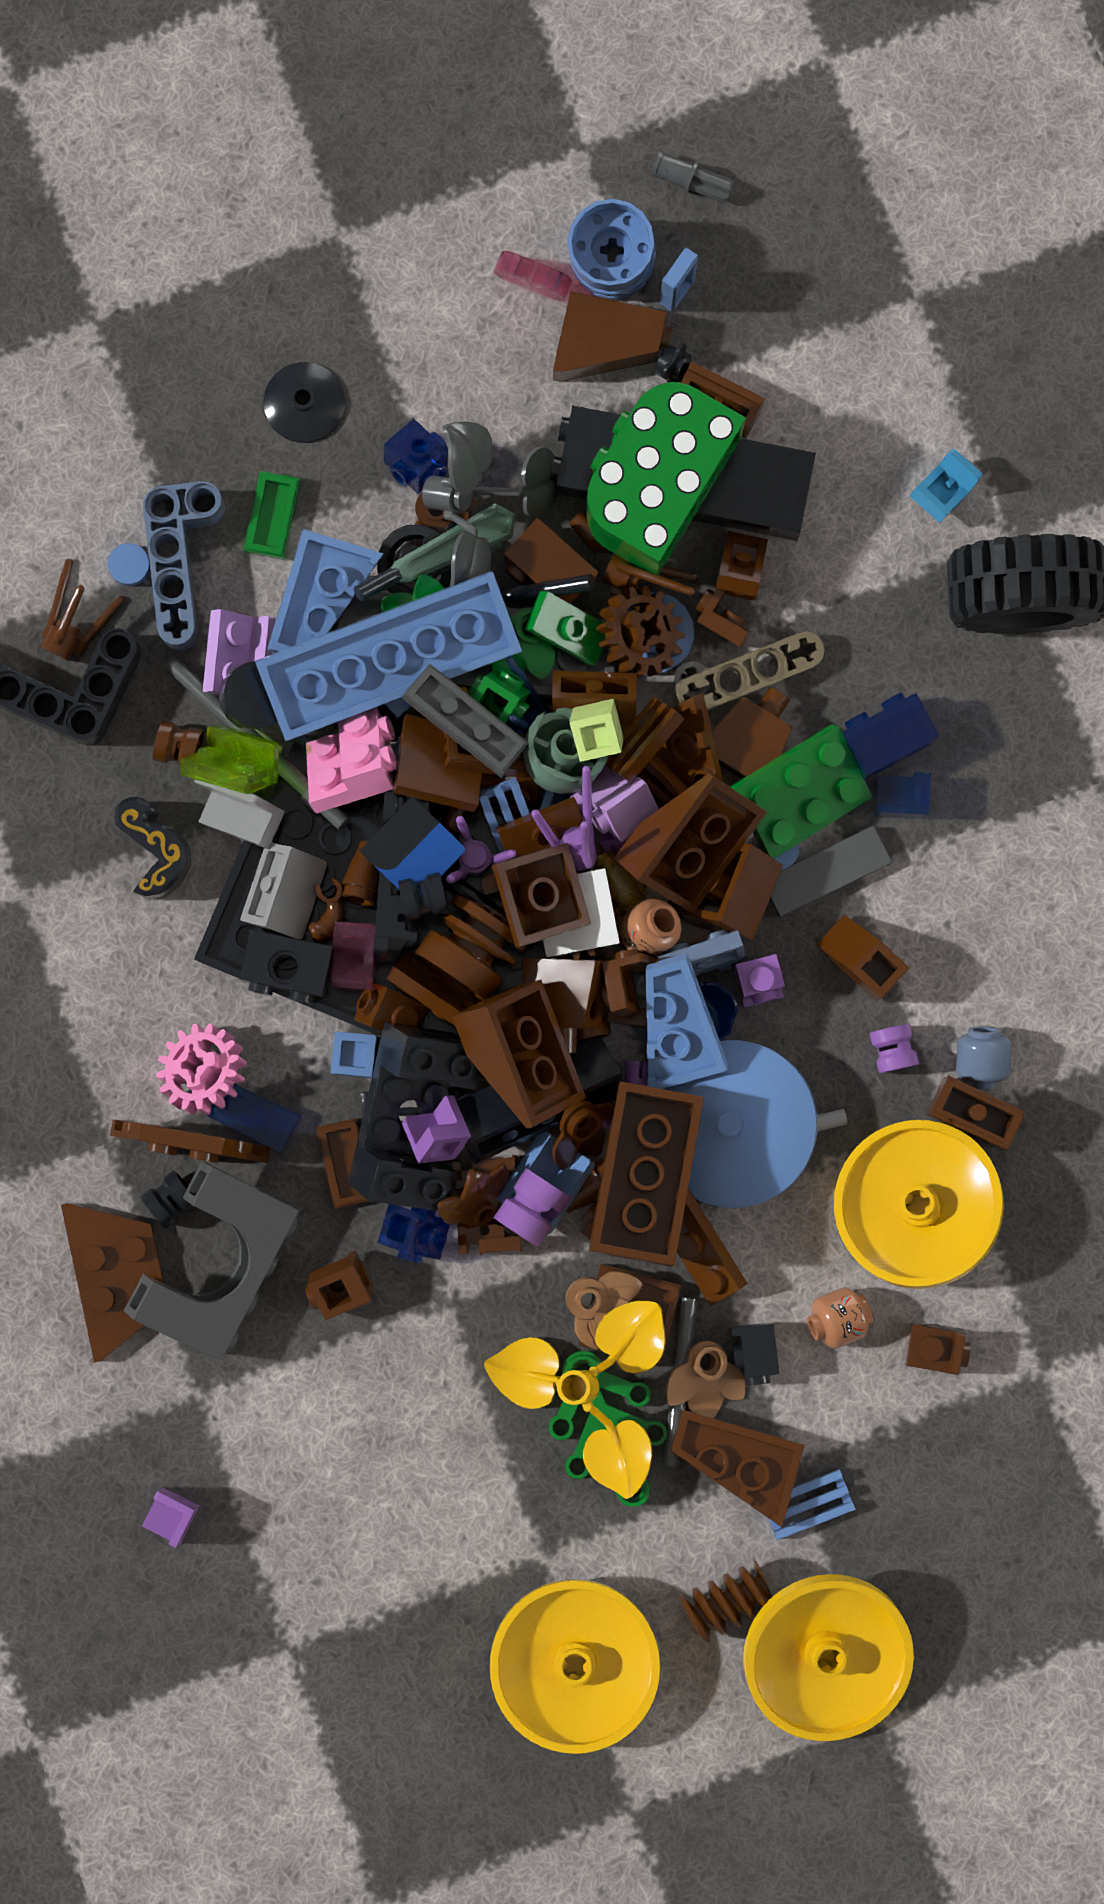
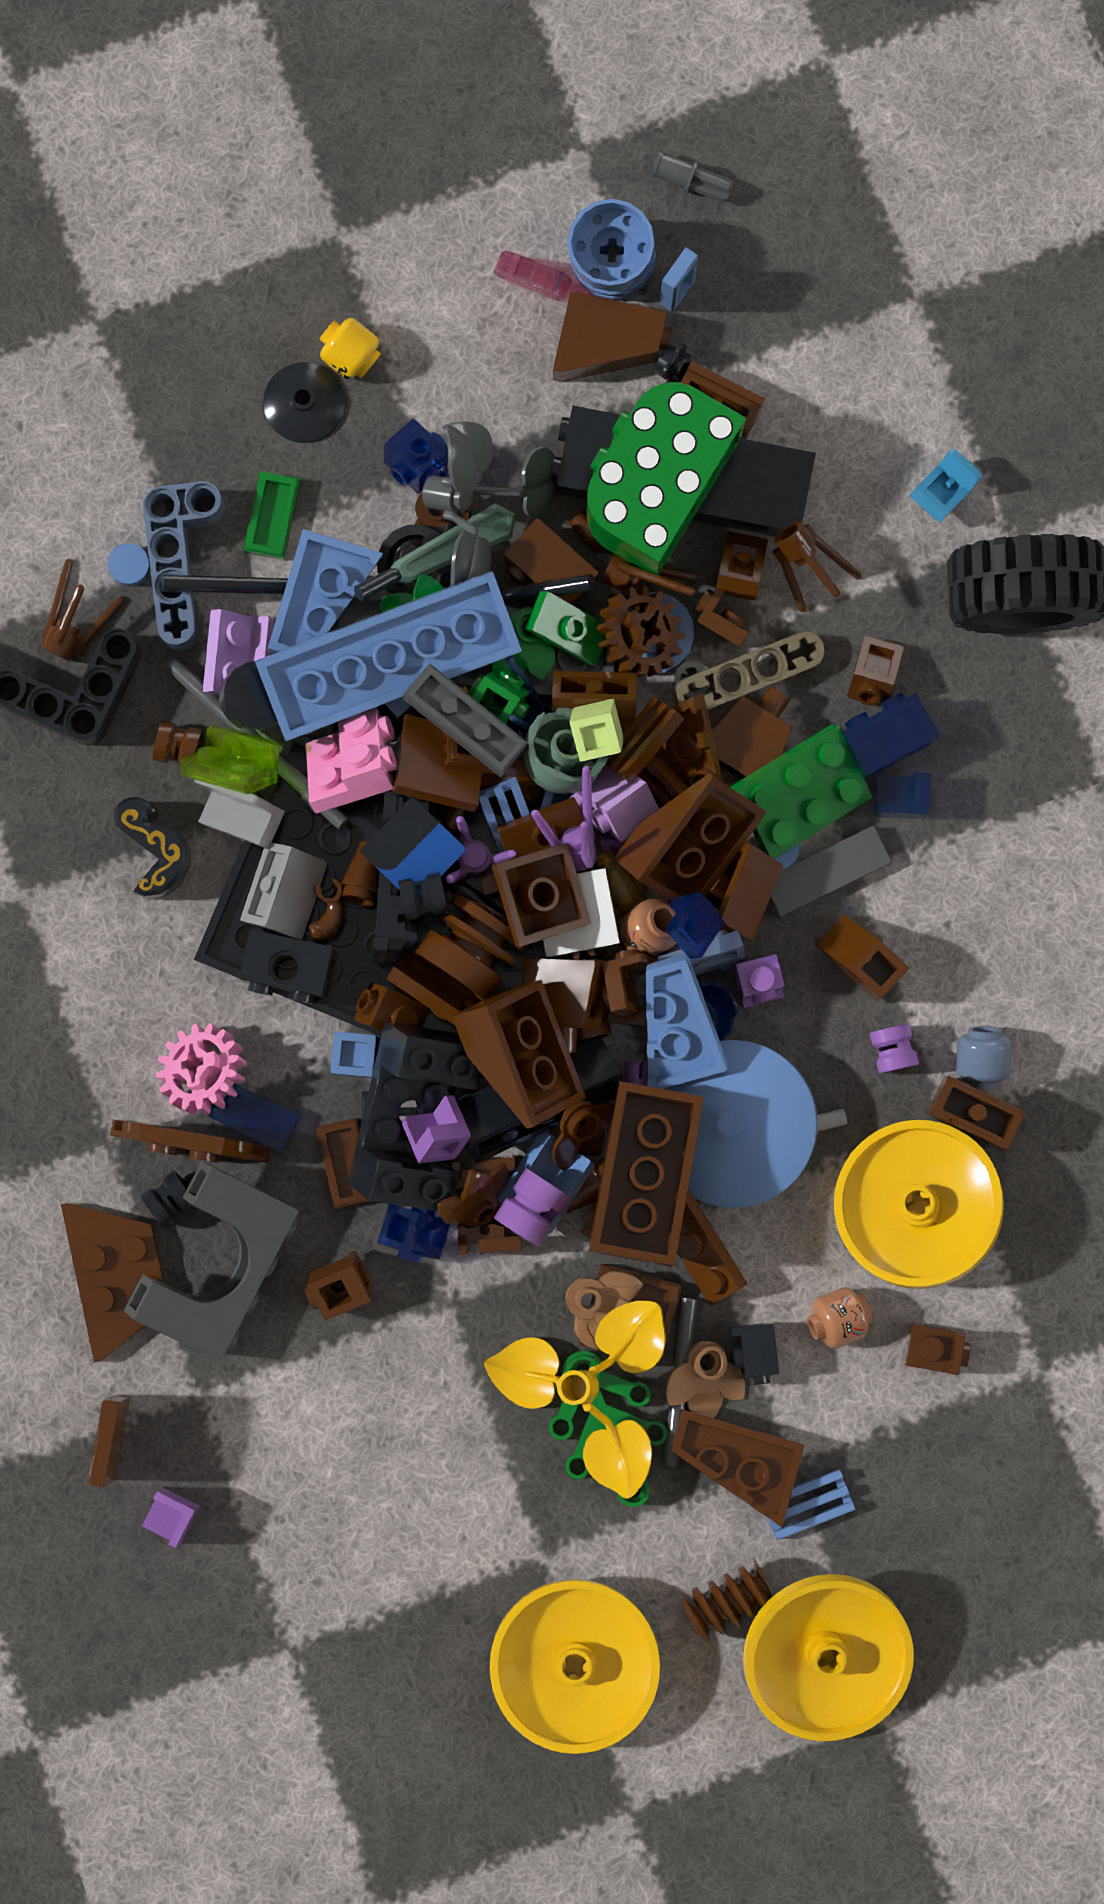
(108, 1440): none -> reddish brown tile
(223, 584): none -> black bar
(349, 348): none -> yellow head
(353, 956): clear pink panel -> none
(694, 924): none -> clear blue bracket
(797, 546): none -> reddish brown plant
(875, 671): none -> reddish brown bracket

